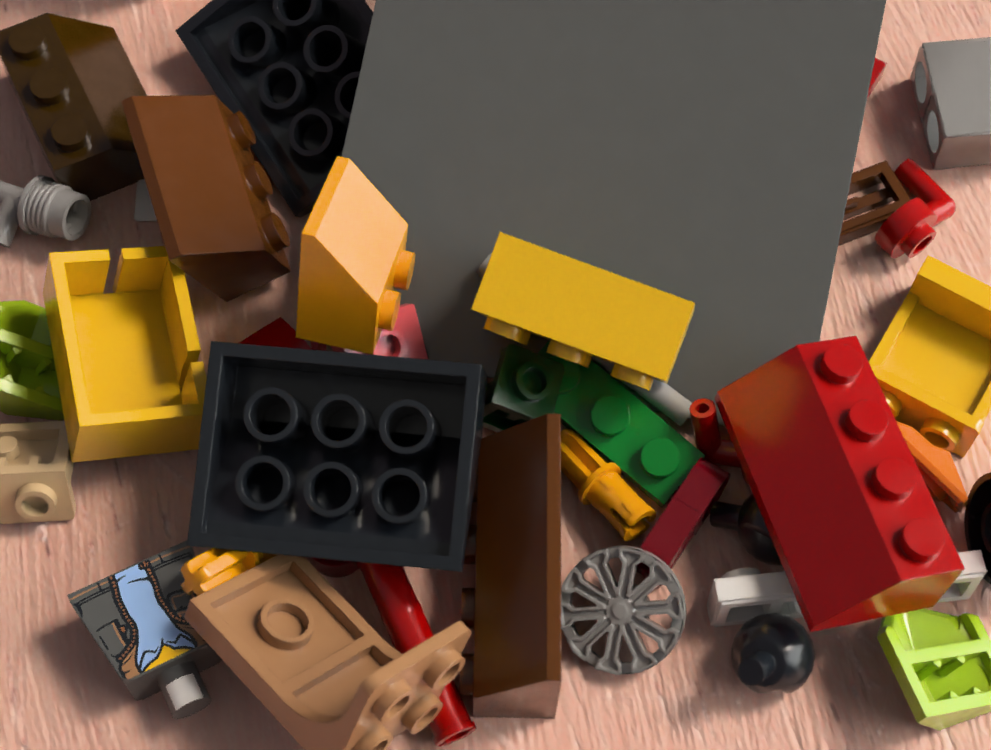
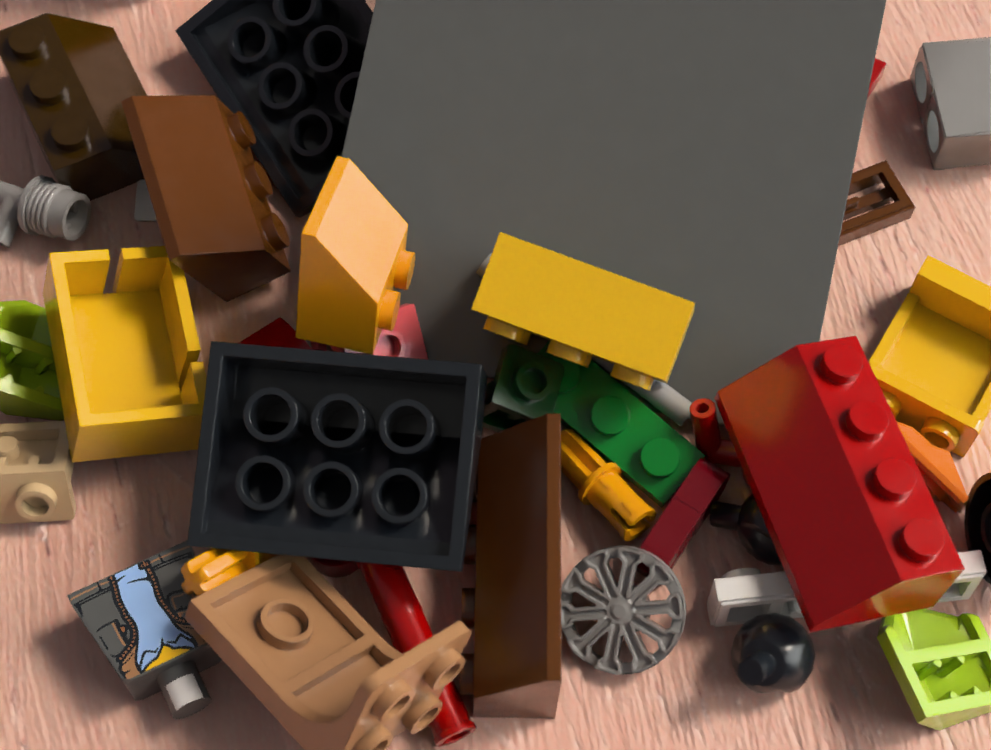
(911, 225): red plate -> none

